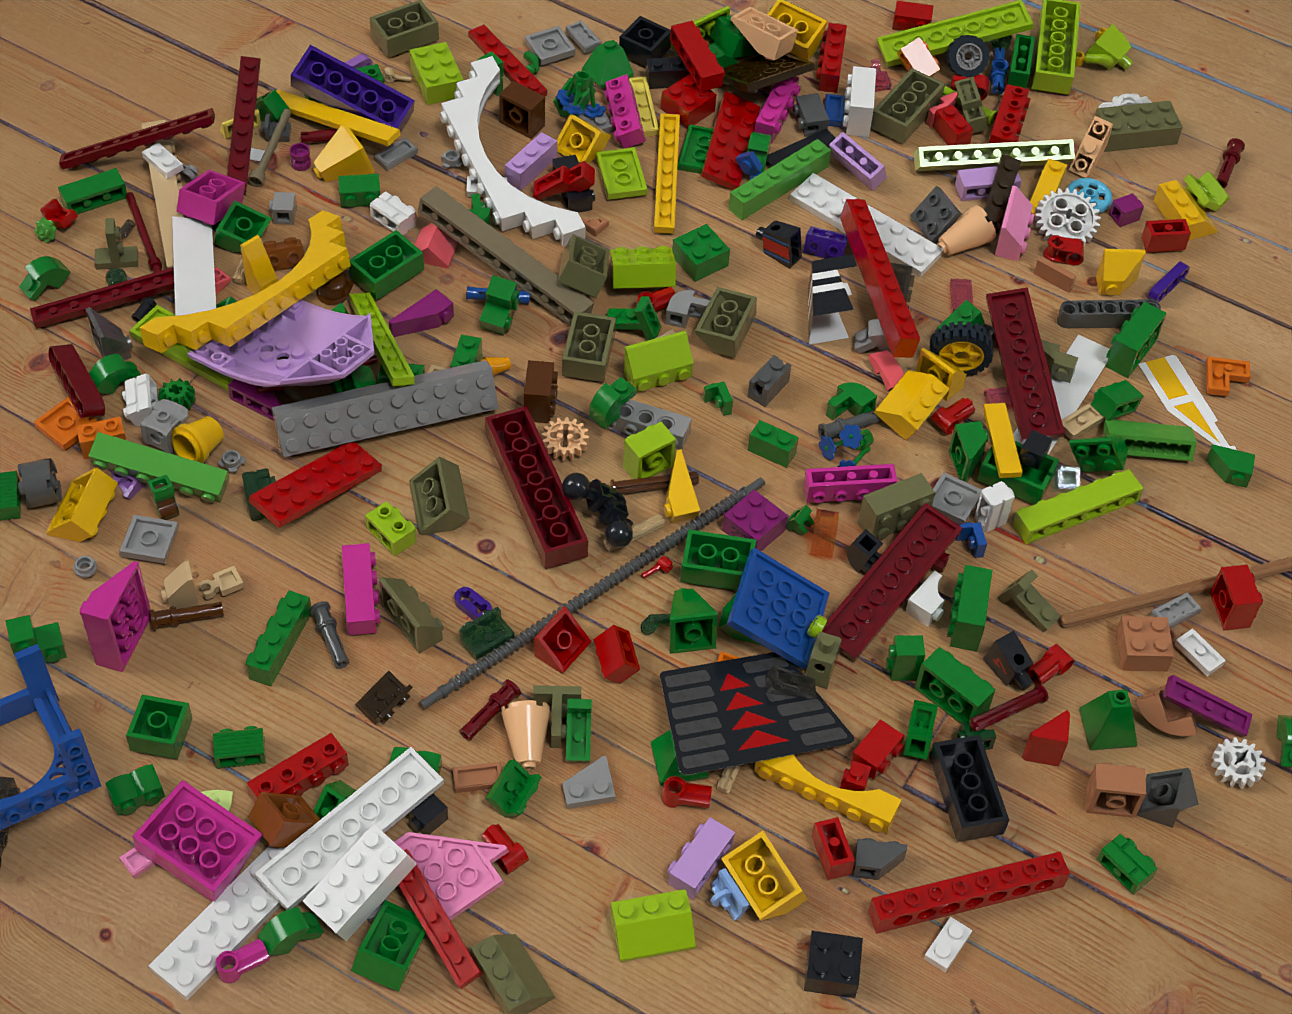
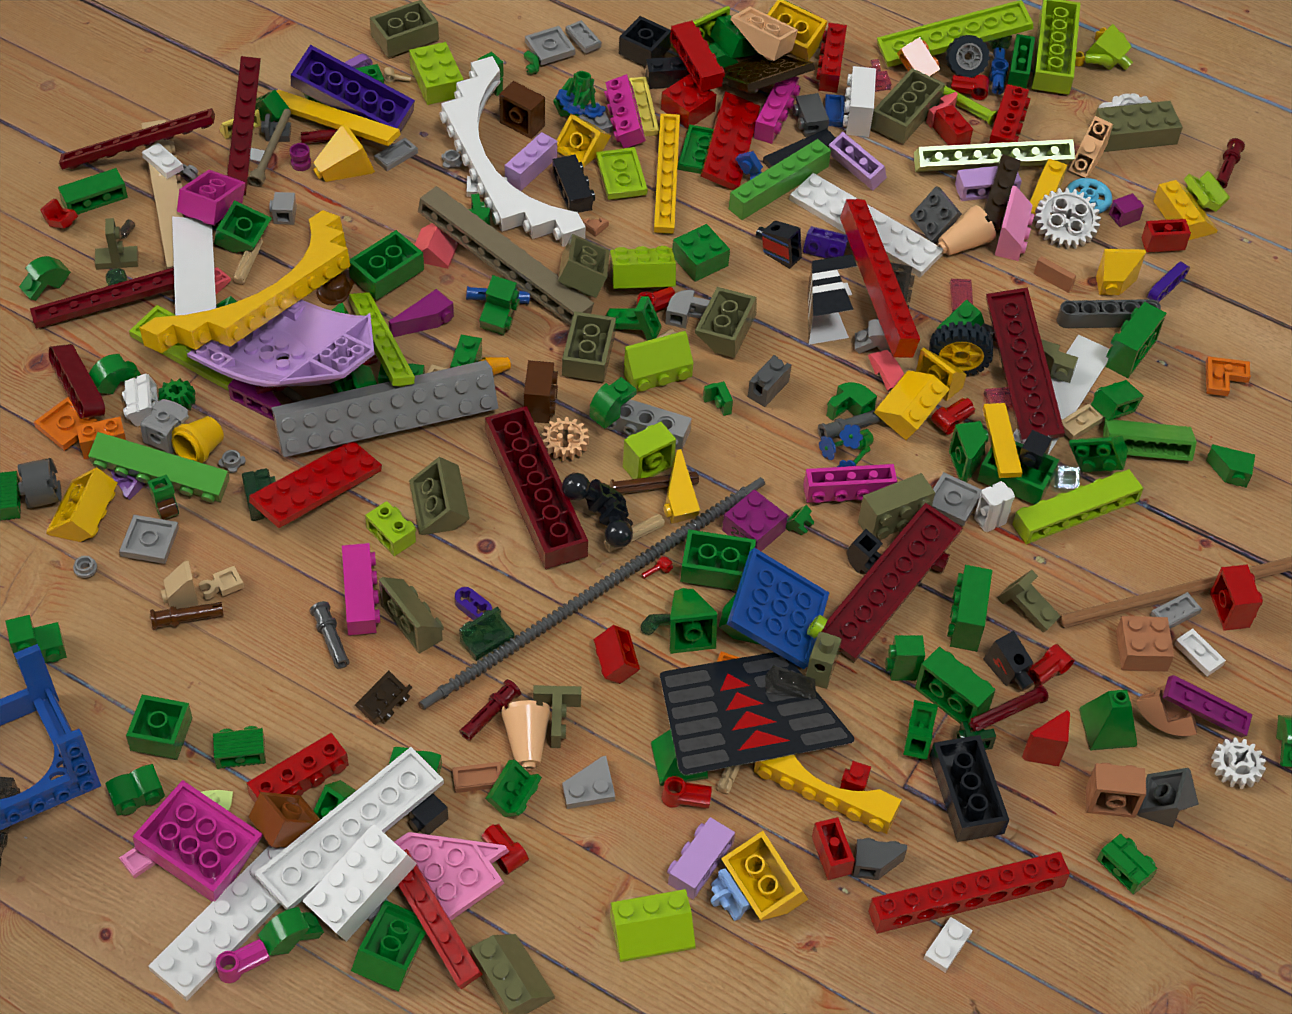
(45, 230): bright green plant -> none
(108, 336): flat silver slope -> none
(116, 617): dark pink slope -> none
(145, 307): black pin -> none
(154, 261): dark red bar -> none
(257, 265): yellow slope -> none
(279, 638): green brick -> none
(285, 253): dark orange bracket -> none
(358, 189): green brick -> none
(393, 213): white brick -> none
(513, 68): red plate -> none
(560, 641): red slope -> none
(564, 180): red slope -> none
(578, 730): green bracket -> none
(607, 63): green slope -> none
(760, 144): green brick -> none
(773, 443): green brick -> none
(824, 532): clear orange brick -> none
(833, 964): black brick -> none
(879, 748): red brick -> none
(911, 15): red brick -> none
(926, 602): white arch -> none
(971, 104): olive slope -> none
(975, 537): blue bracket -> none
(1066, 250): red piece -> none
(1182, 397): sticker -> none

